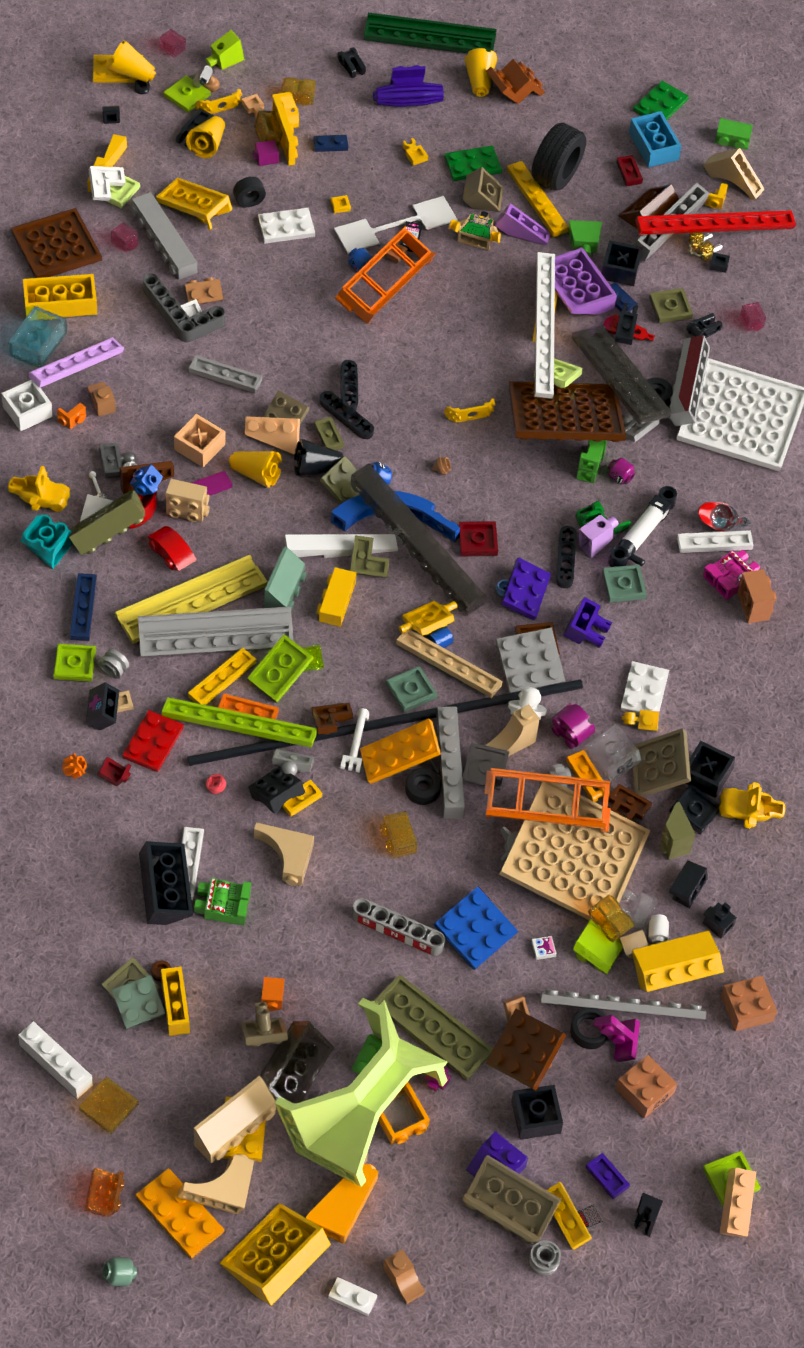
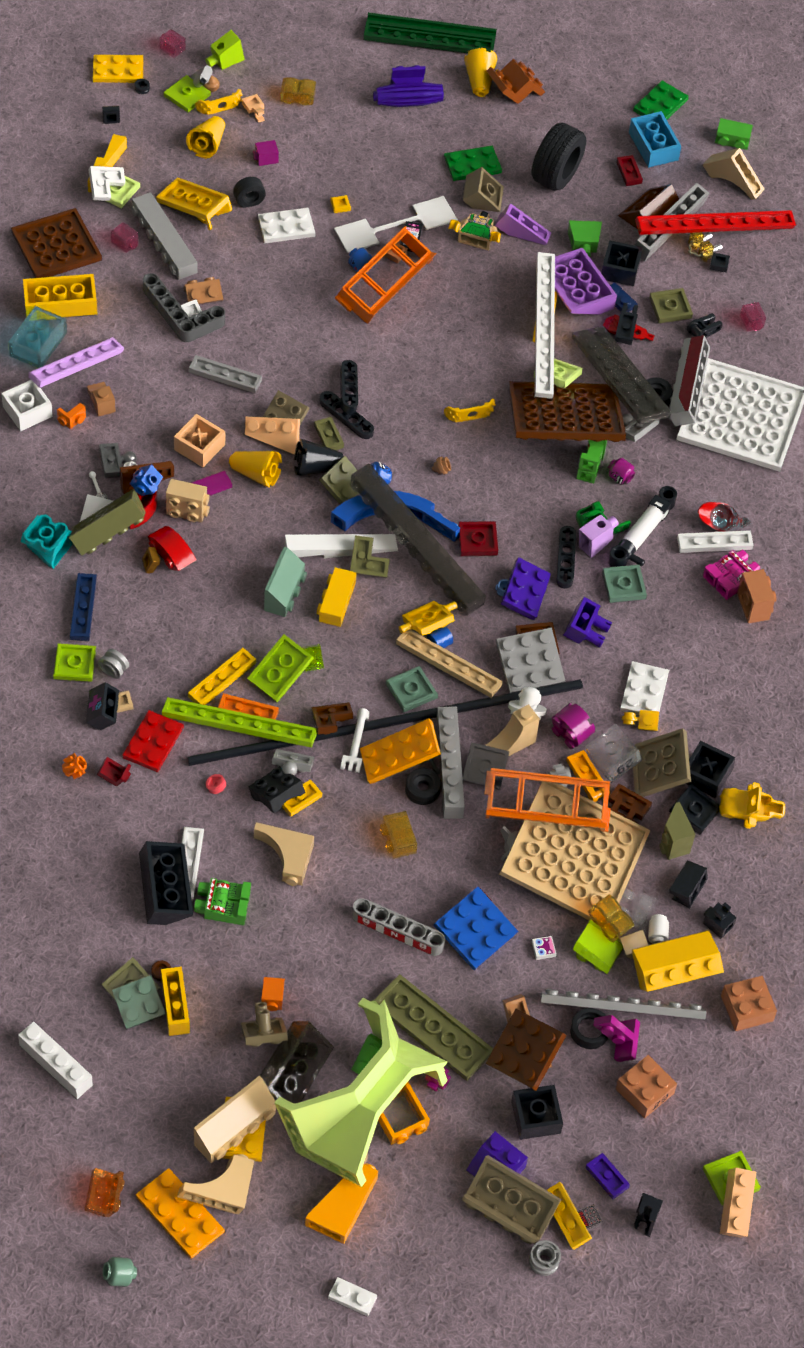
(40, 491): yellow piece -> none
(108, 1105): clear yellow plate -> none
(131, 63): yellow cone -> none
(150, 560): none -> pearl gold plate
(197, 594): light yellow plate -> none
(198, 118): black hinge -> none
(213, 631): light grey plate -> none
(268, 127): clear yellow brick -> none
(276, 1253): yellow slope -> none
(288, 120): yellow plate -> none
(330, 143): dark blue plate -> none
(349, 60): black piece -> none
(403, 1276): medium nougat arch -> none
(415, 153): yellow plate -> none
(537, 199): yellow plate -> none
(716, 200): yellow bracket -> none

